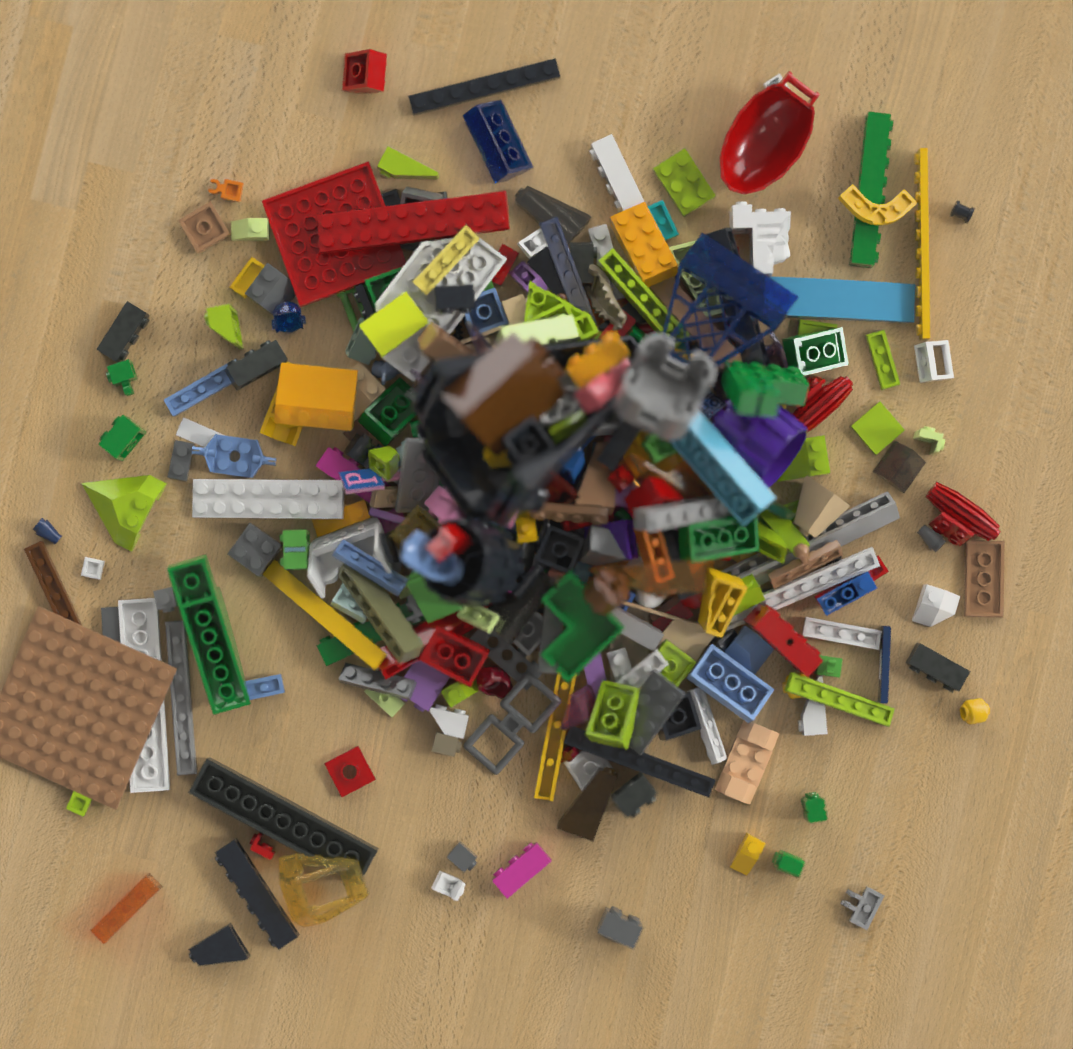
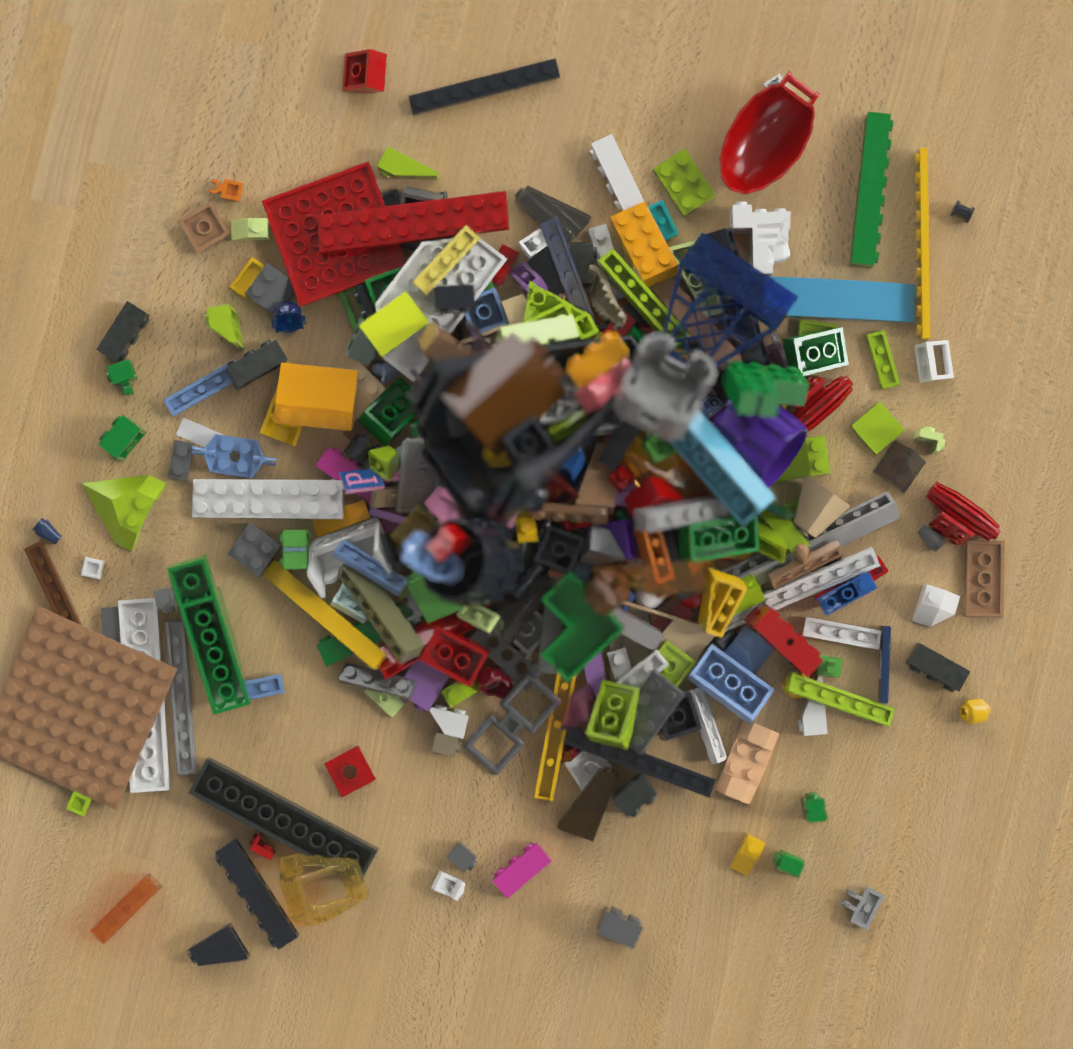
(497, 141): clear blue slope -> none
(875, 213): yellow plate -> none

